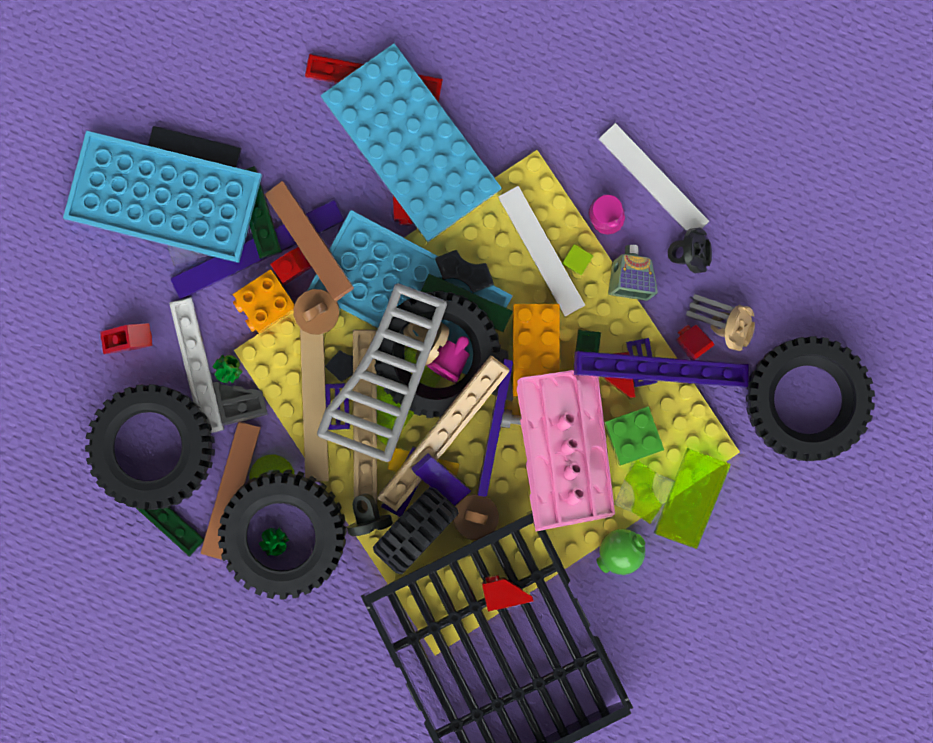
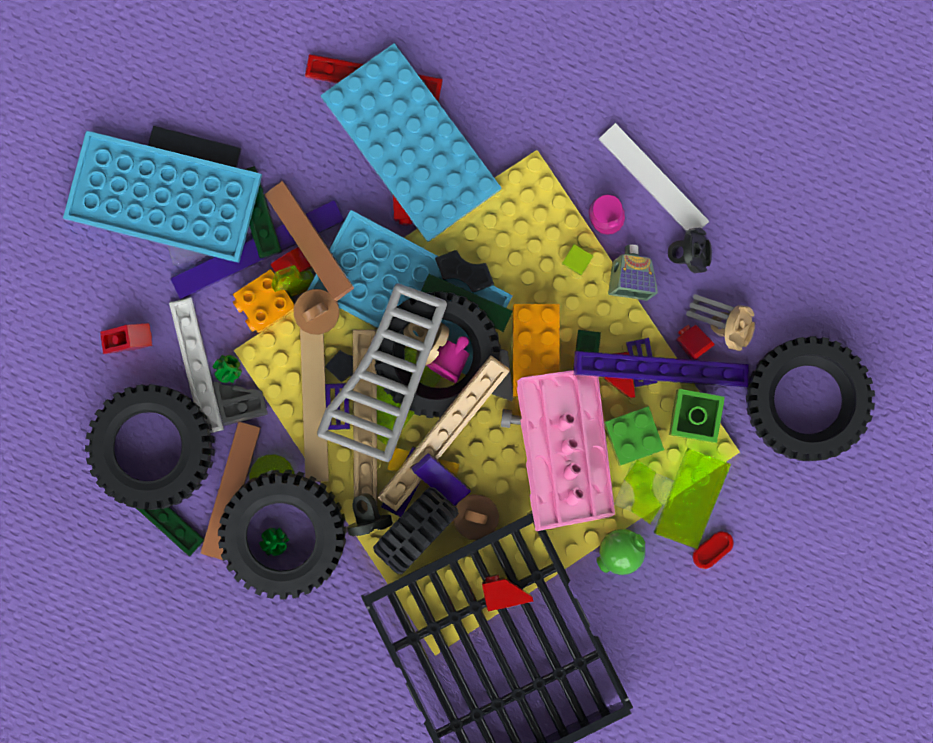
(292, 280): none -> clear neon green tile
(494, 430): dark purple tile -> none
(541, 251): white tile -> none
(696, 415): none -> bright green brick
(712, 550): none -> red tile

